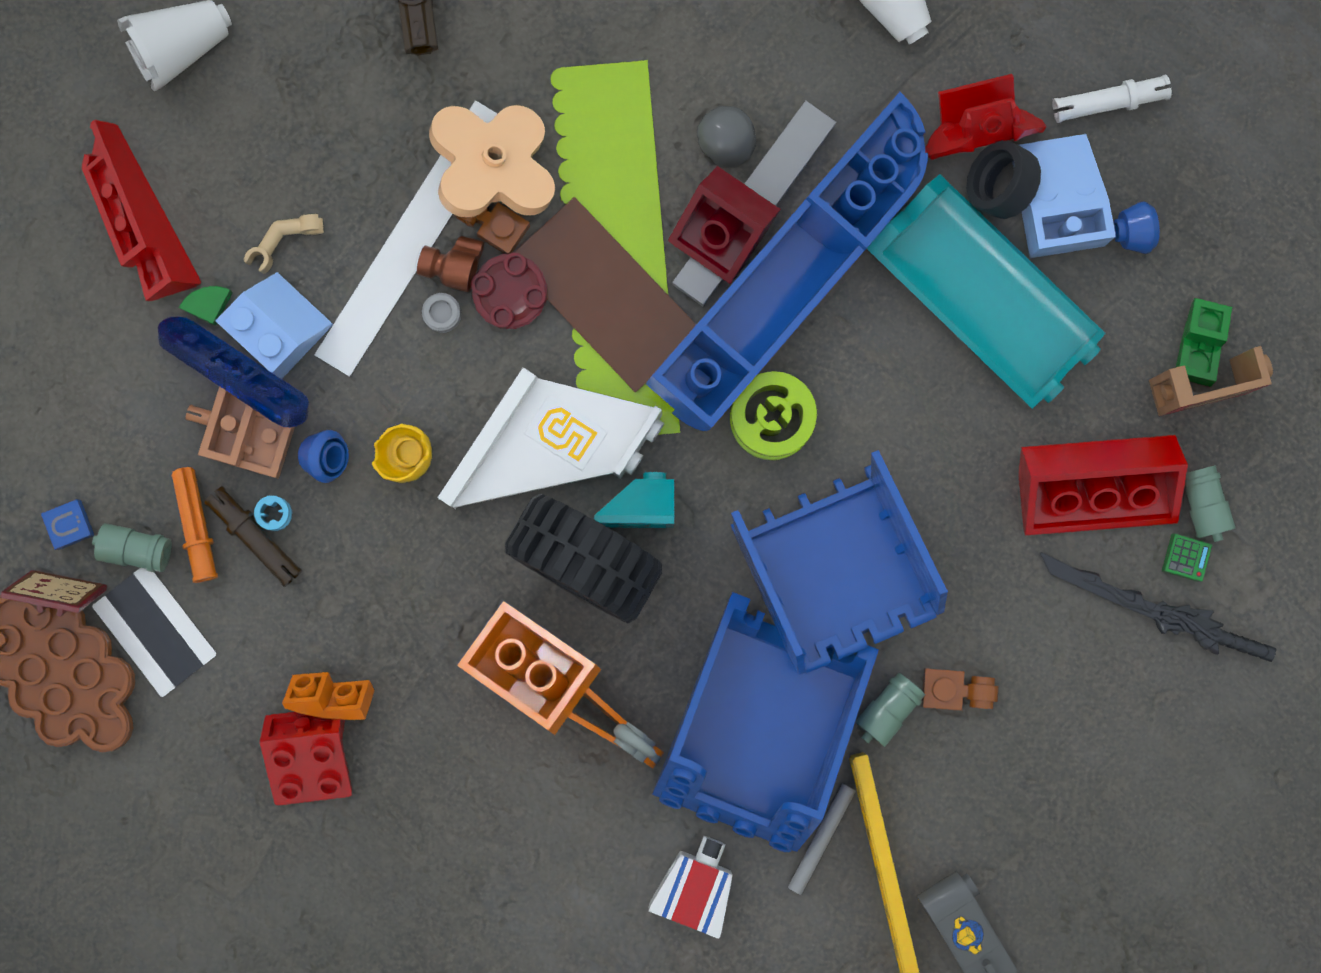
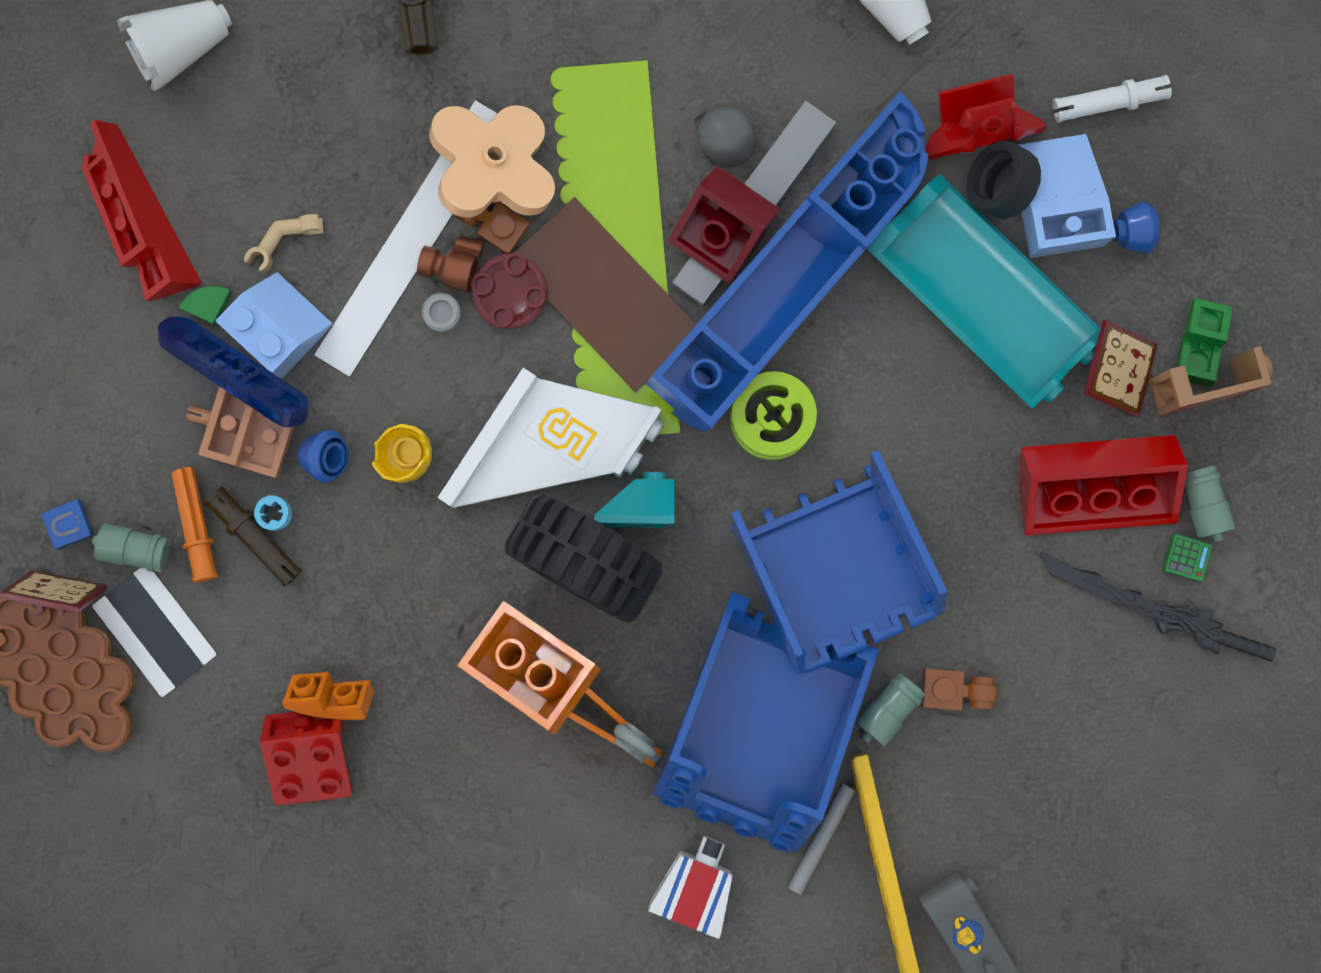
(1120, 368): none -> piece

